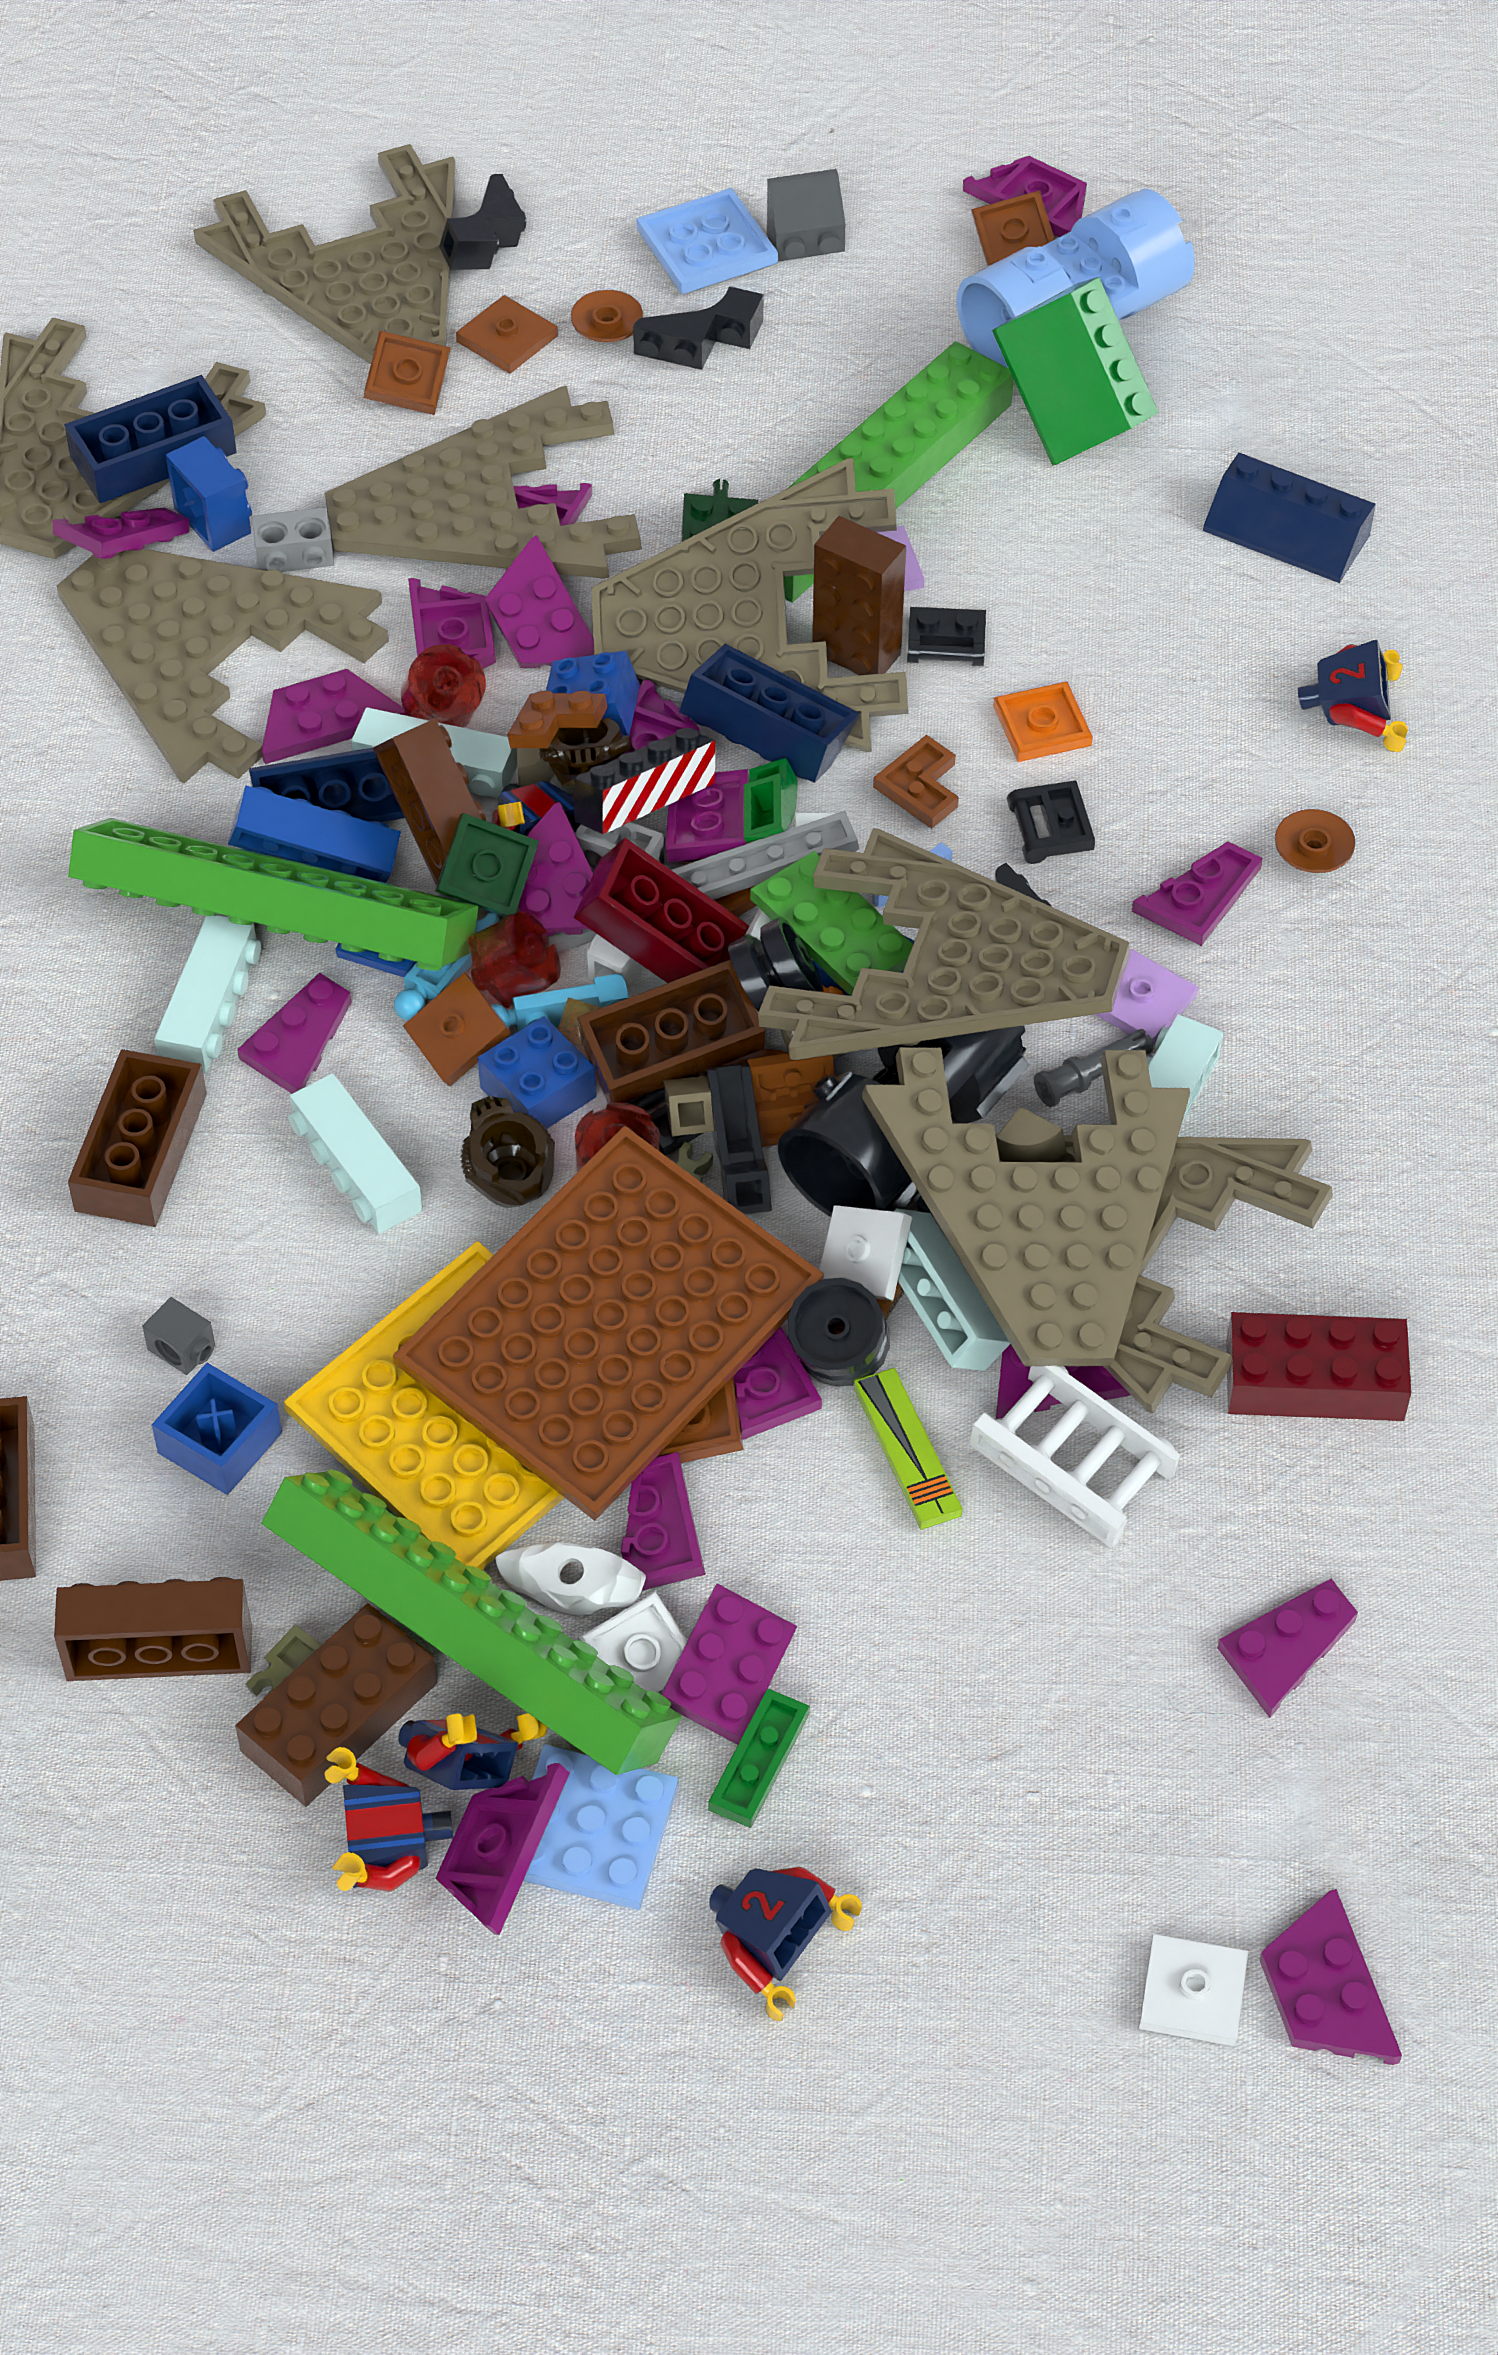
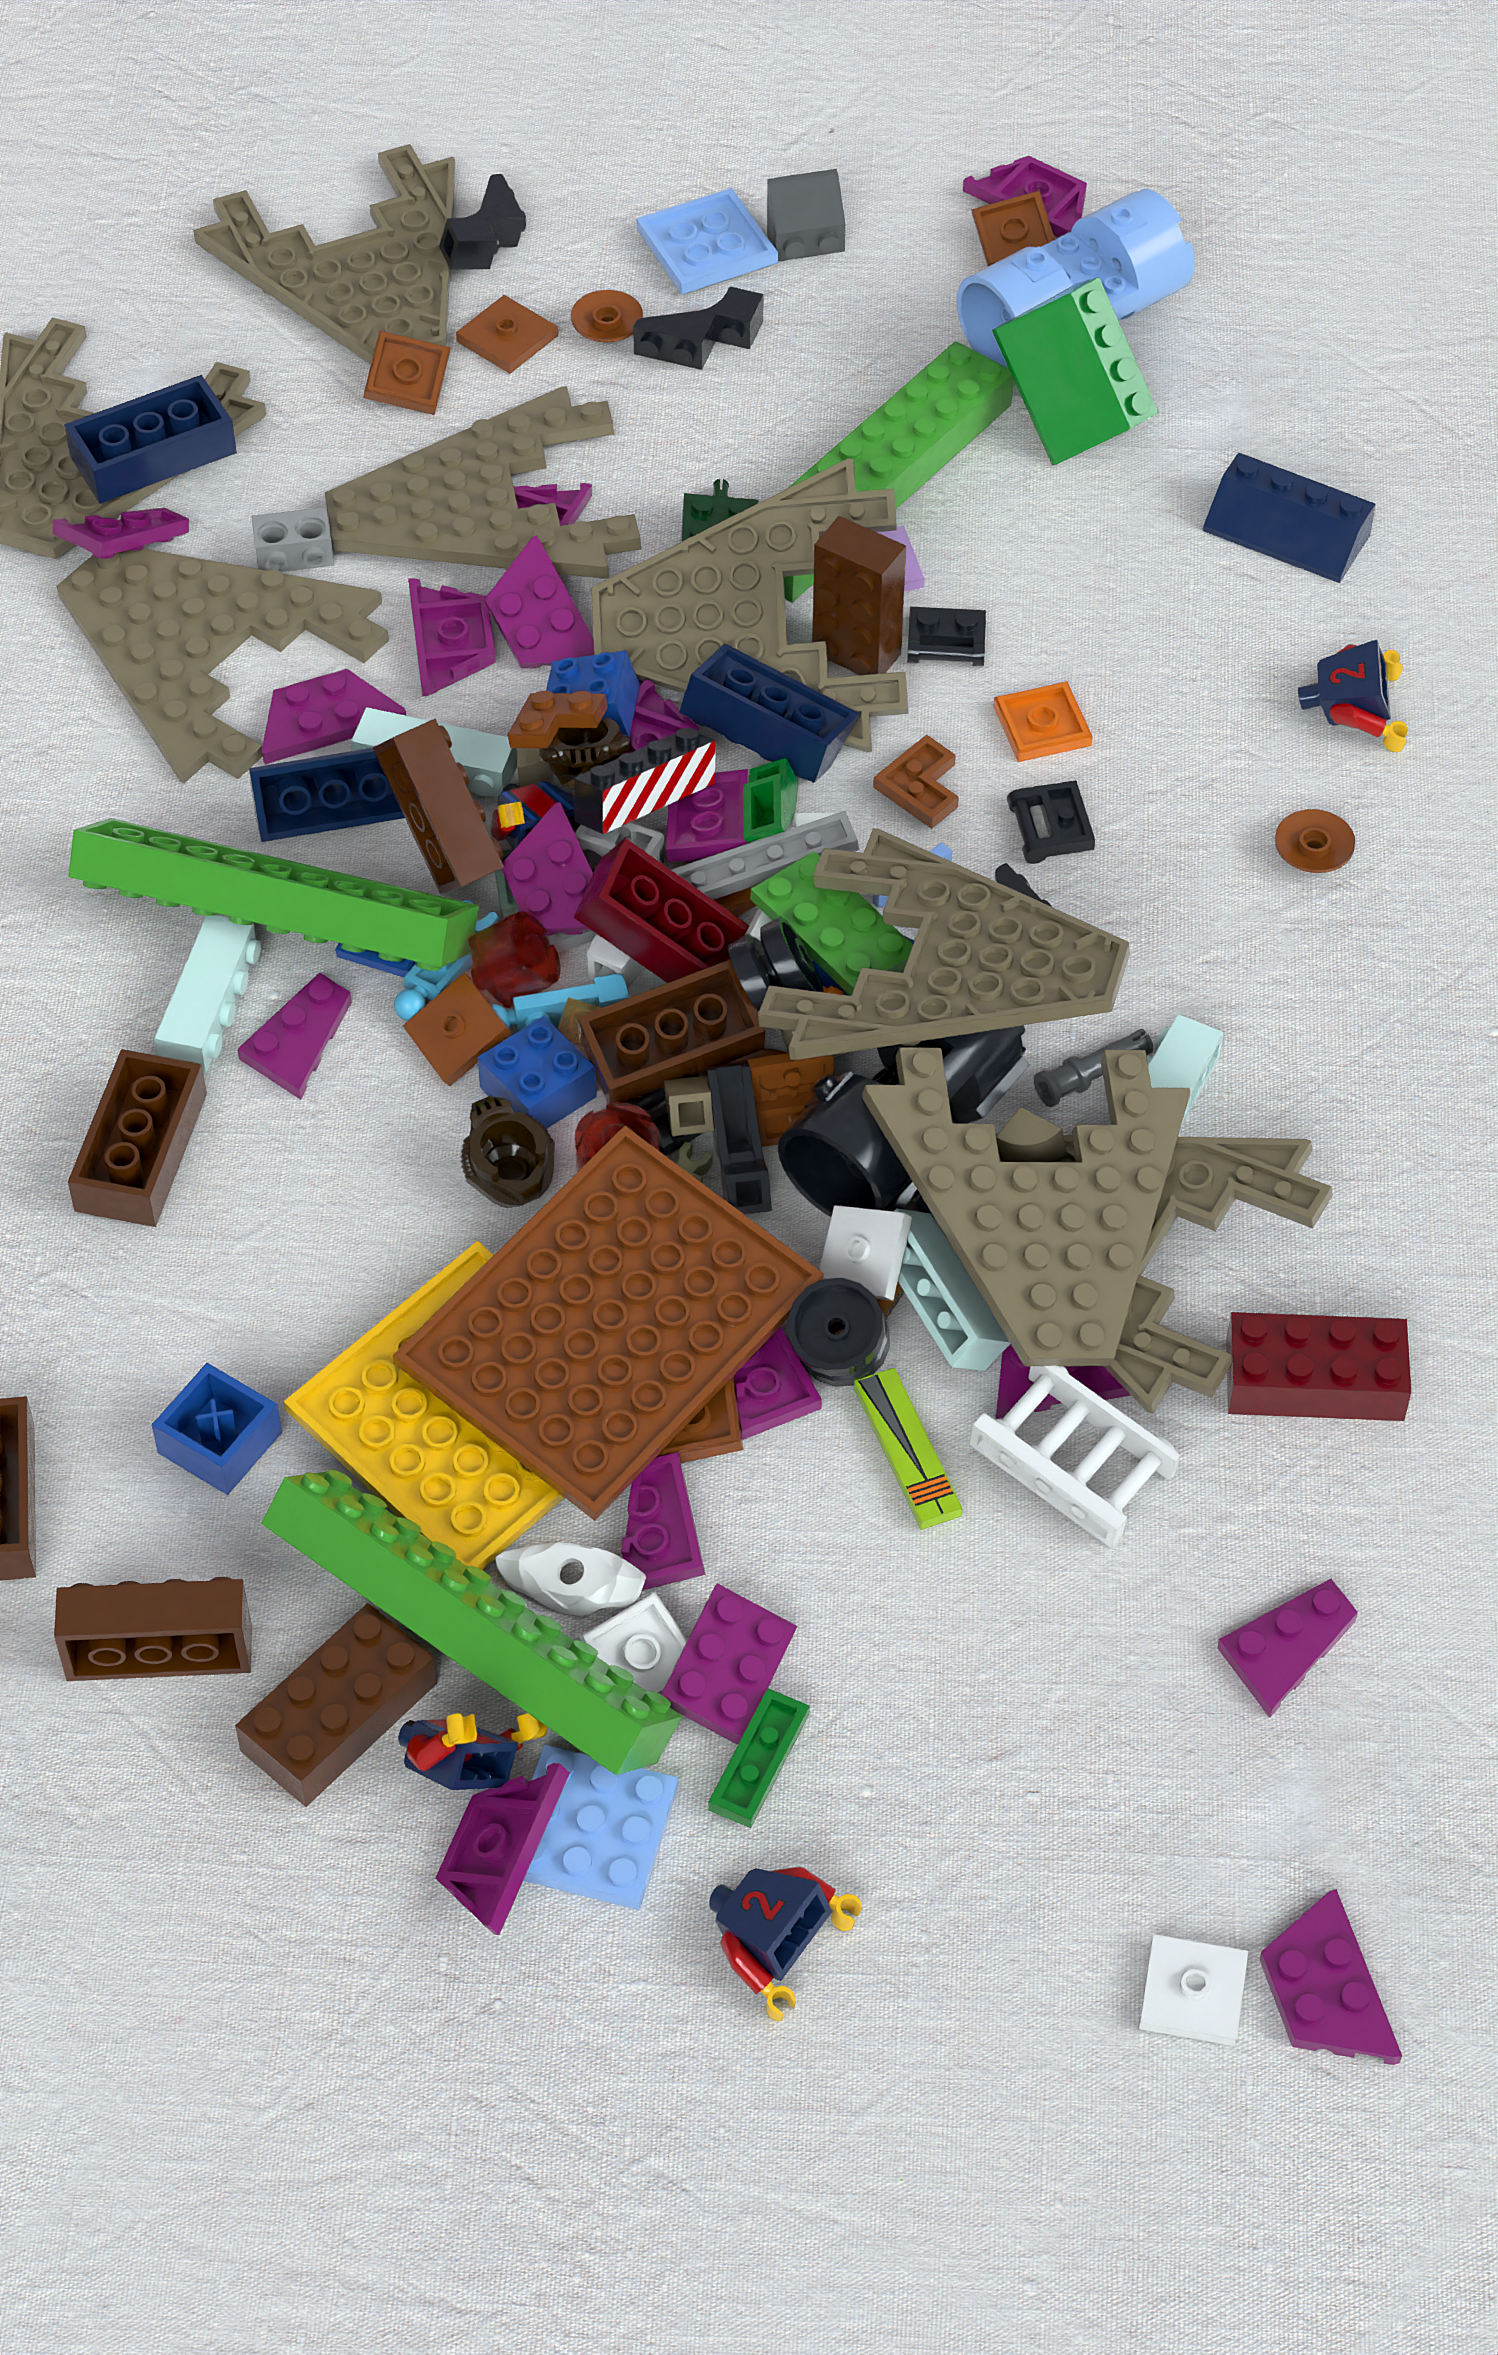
(179, 1336): dark grey brick -> none
(209, 493): blue brick -> none
(283, 1659): olive plate -> none
(313, 835): blue brick -> none
(354, 1153): light aqua brick -> none
(382, 1826): torso -> none
(460, 682): clear red brick -> none
(486, 865): dark green plate -> none
(1149, 997): lavender plate -> none
(1202, 895): magenta wing -> none

